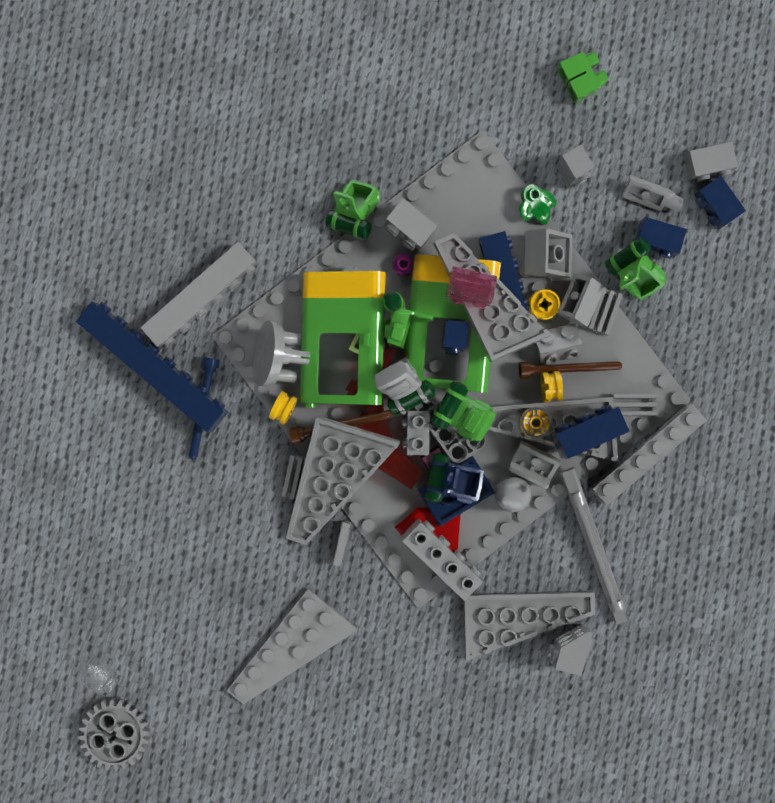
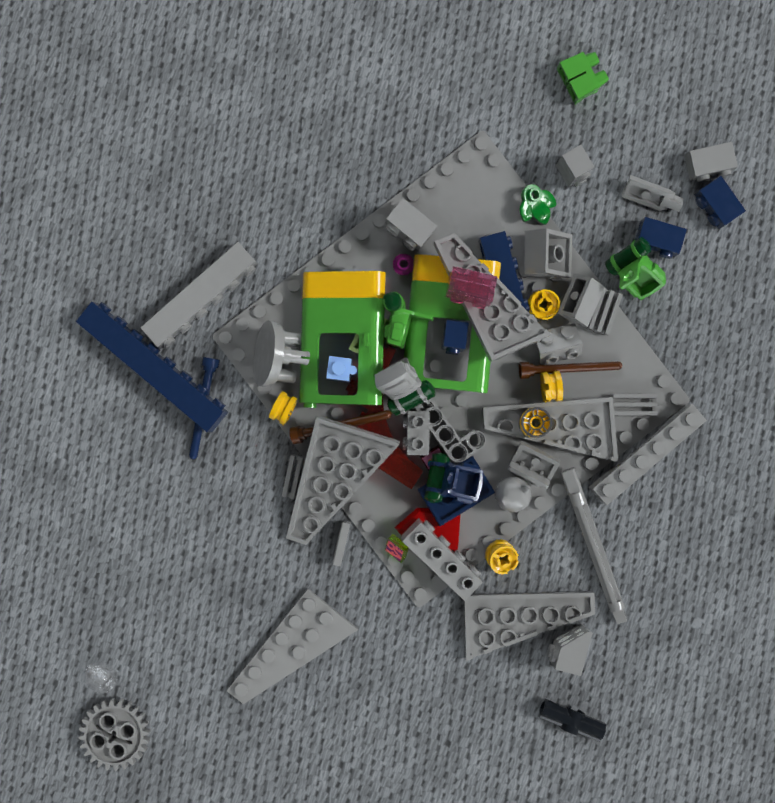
(341, 369): none -> light blue brick
(353, 208): bright green piece -> none
(396, 548): none -> tile
(462, 412): bright green piece -> none
(499, 549): none -> yellow wheel
(572, 721): none -> black piece
(589, 431): dark blue brick -> none

